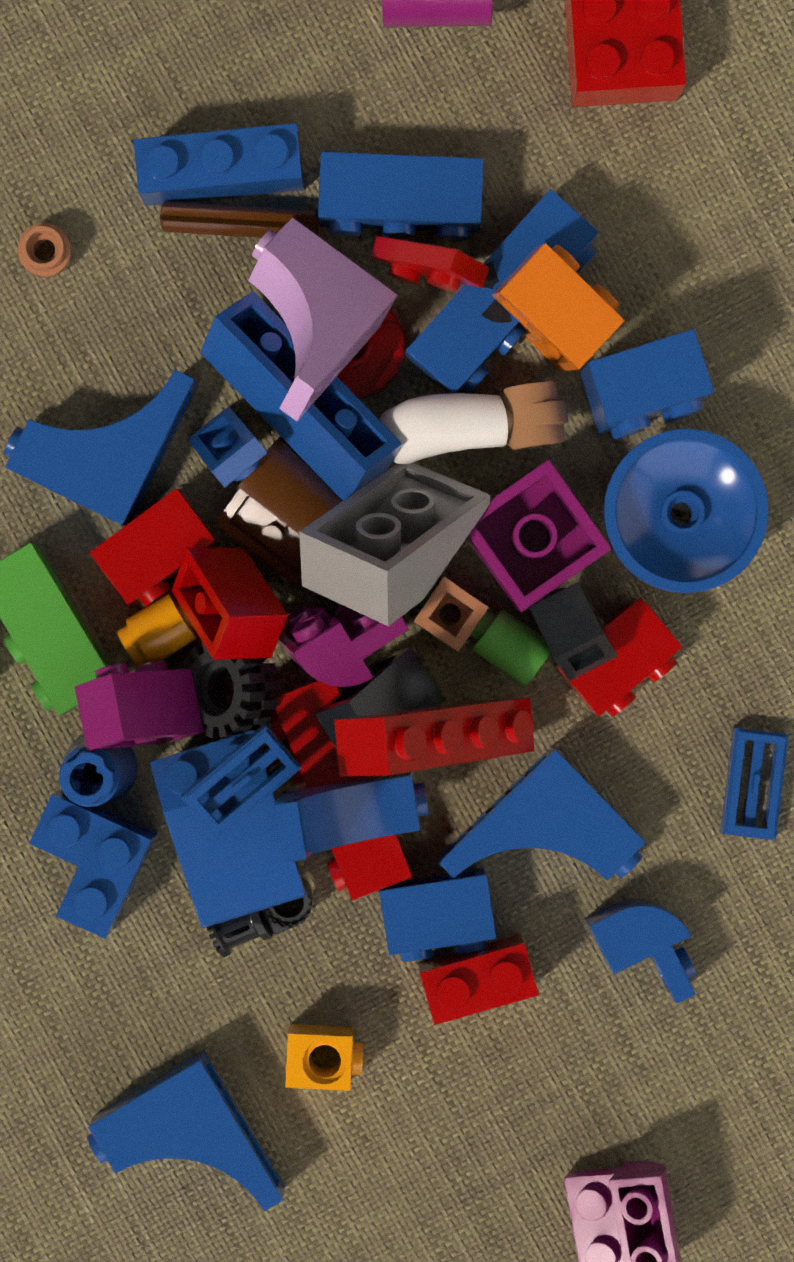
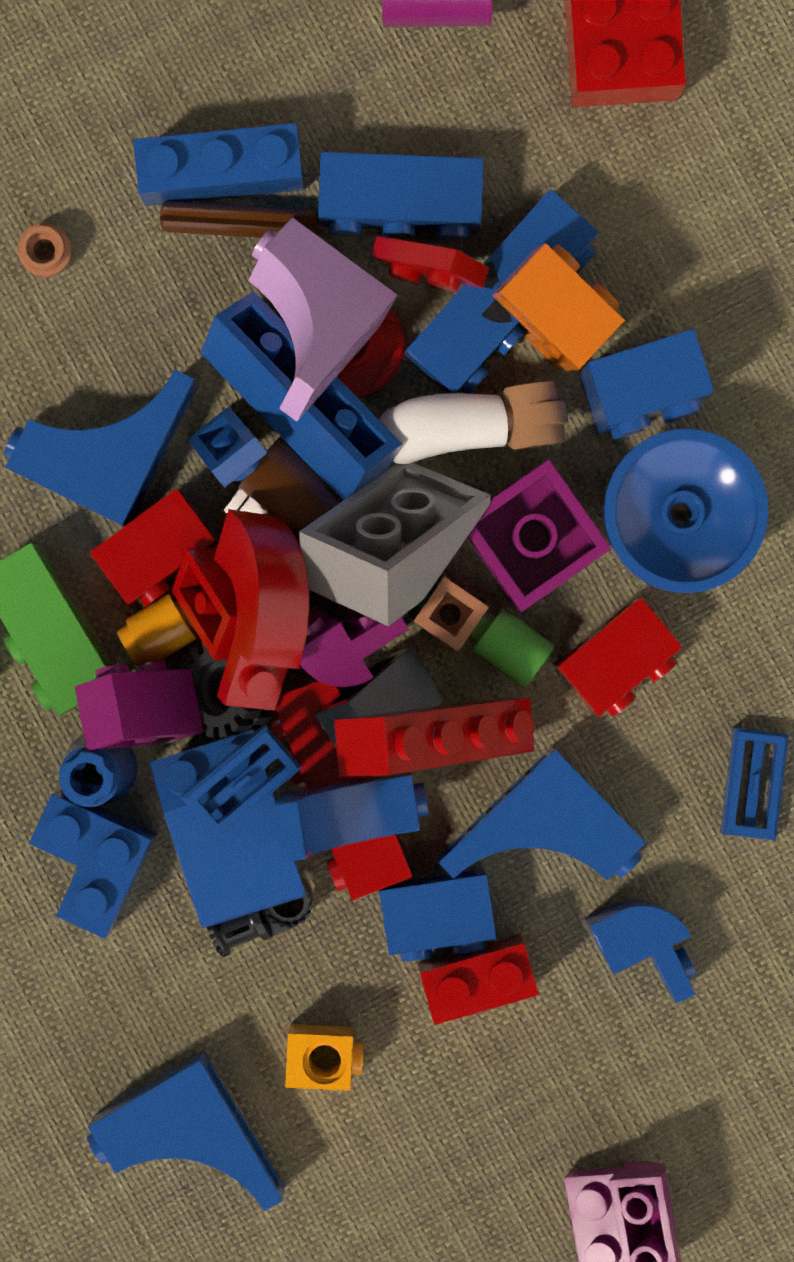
(271, 607): none -> red arch
(573, 631): black brick -> none

